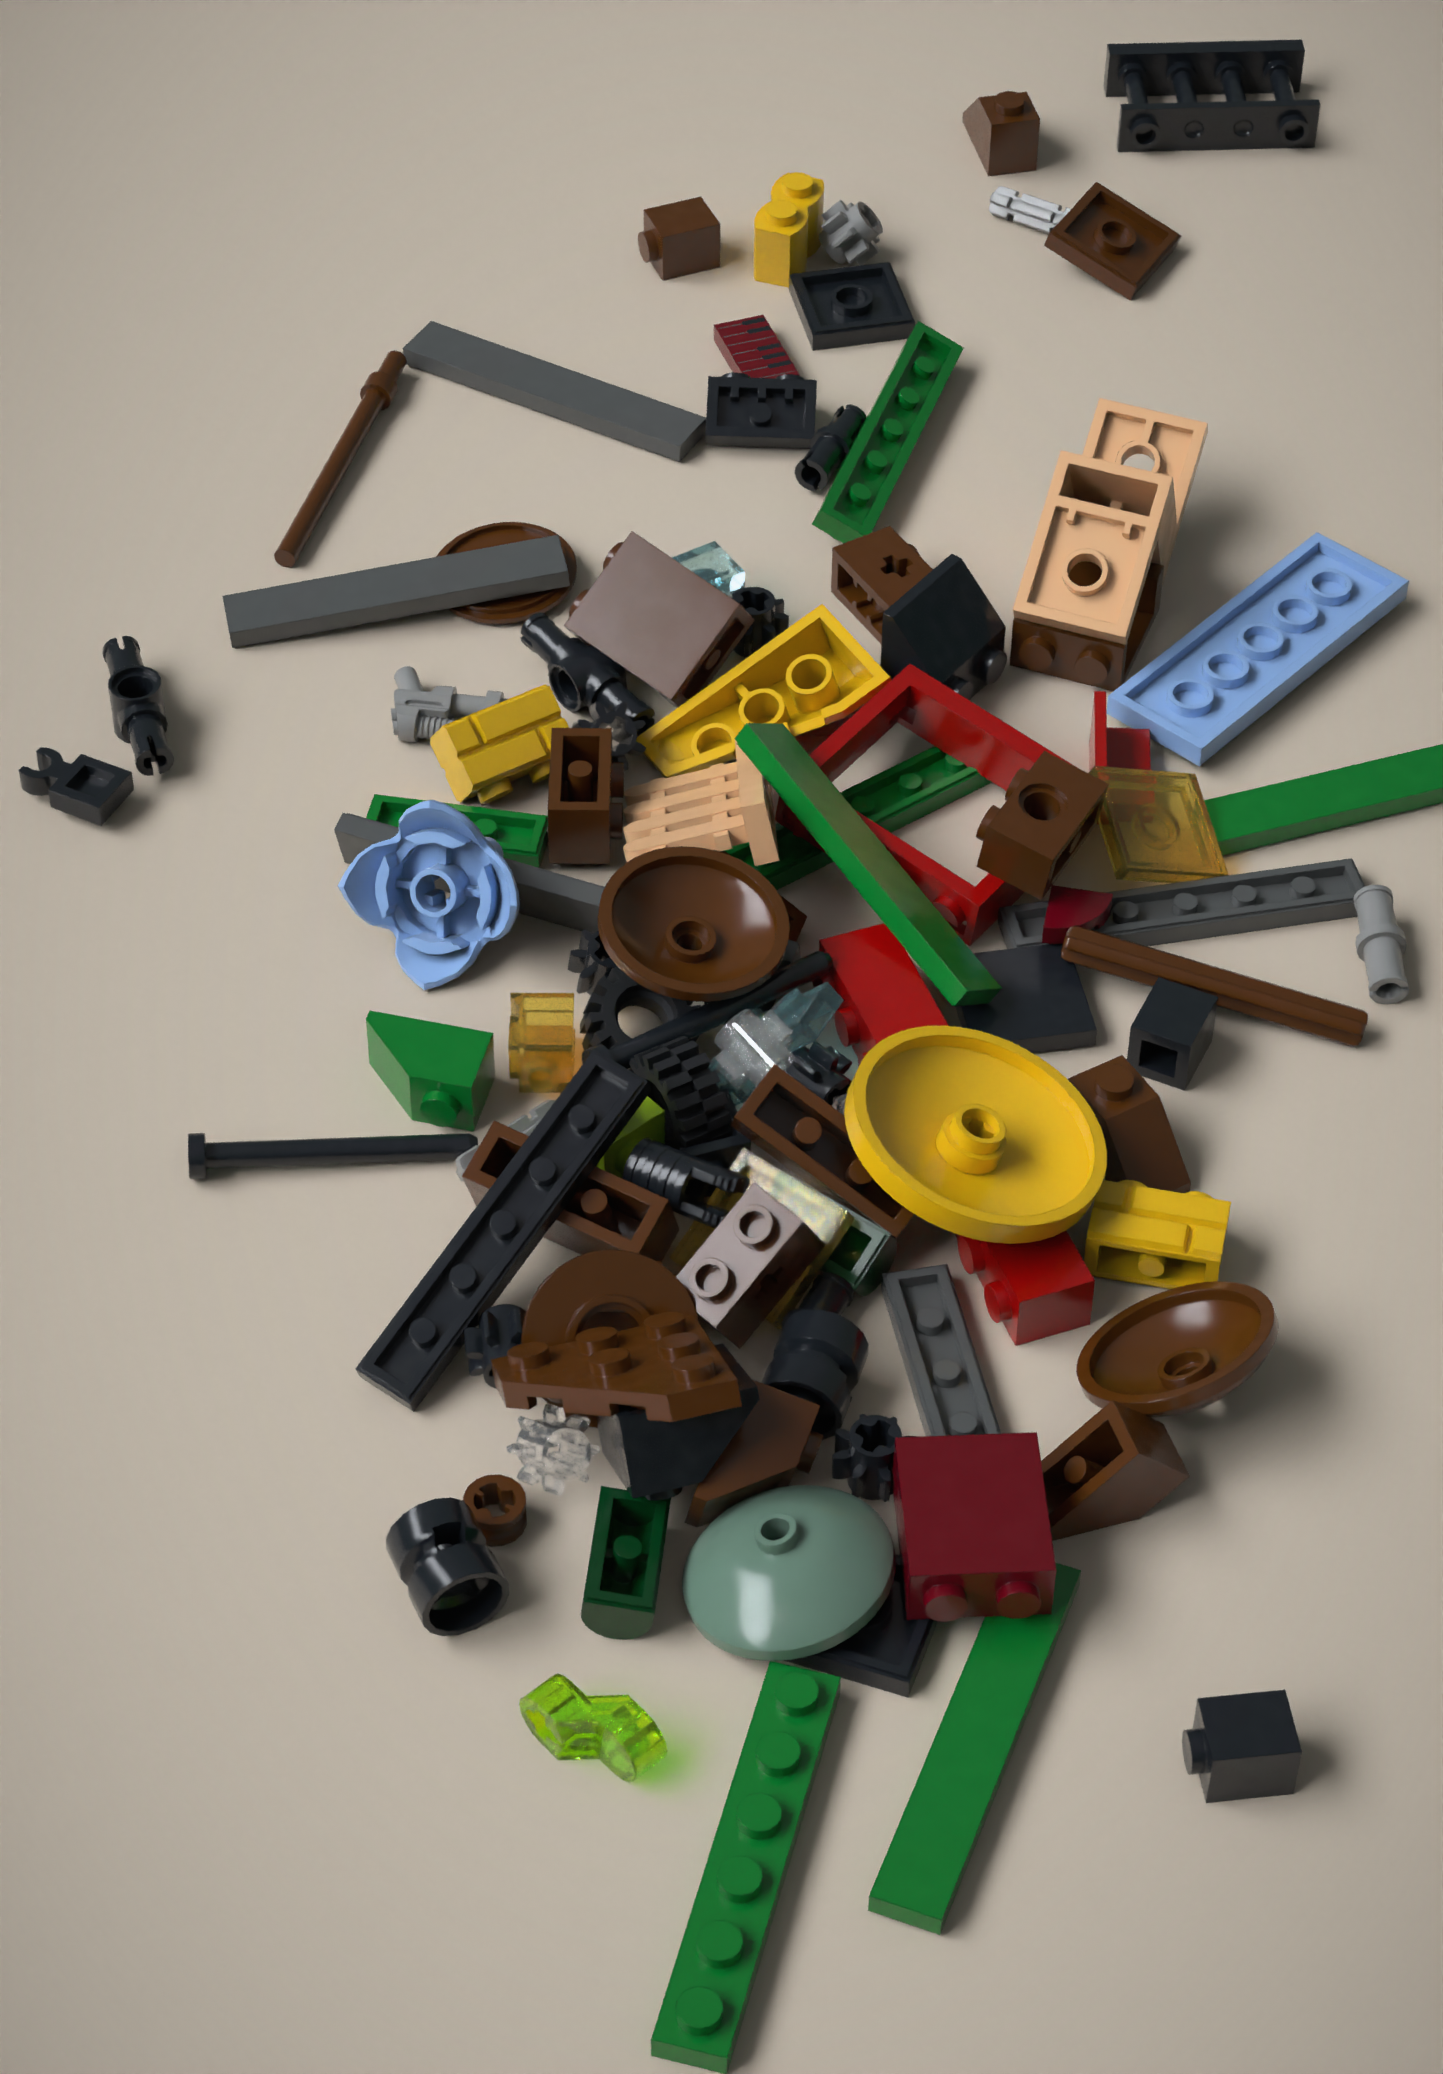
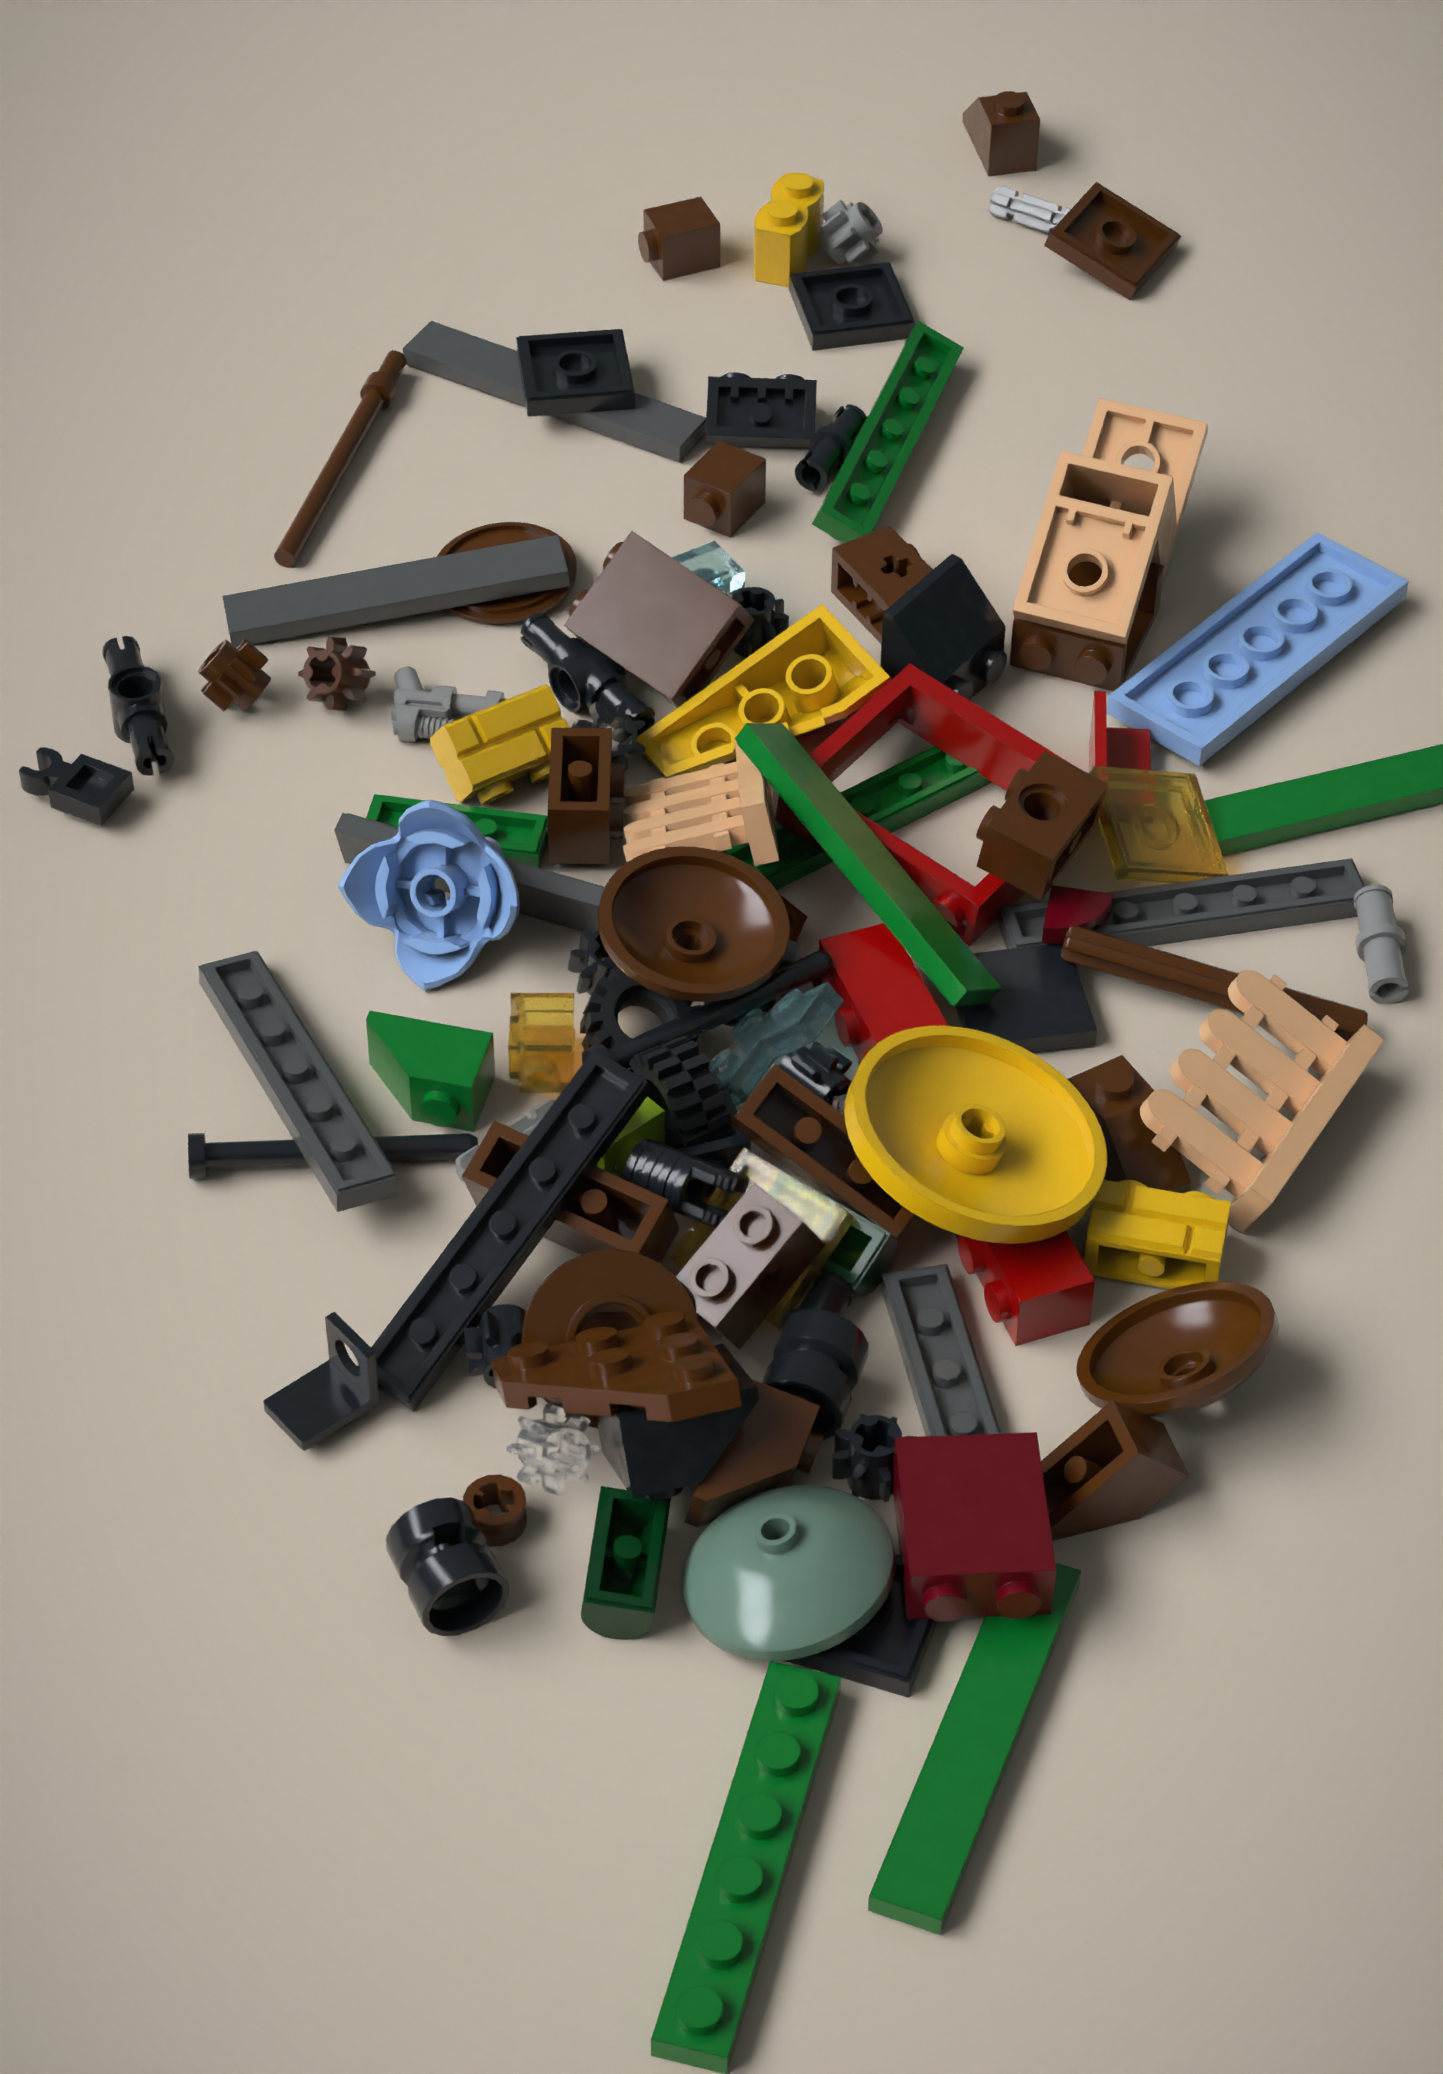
(234, 675): none -> reddish brown gear
(299, 1082): none -> dark grey tile
(329, 1393): none -> black bracket
(336, 673): none -> reddish brown gear
(575, 372): none -> black tile
(593, 1727): clear neon green piece -> none
(724, 488): none -> reddish brown brick
(752, 1047): clear gear -> none
(753, 348): dark red tile -> none
(1172, 1033): black brick -> none
(1210, 69): black fence -> none
(1243, 1746): black brick -> none
(1251, 1117): none -> light nougat fence

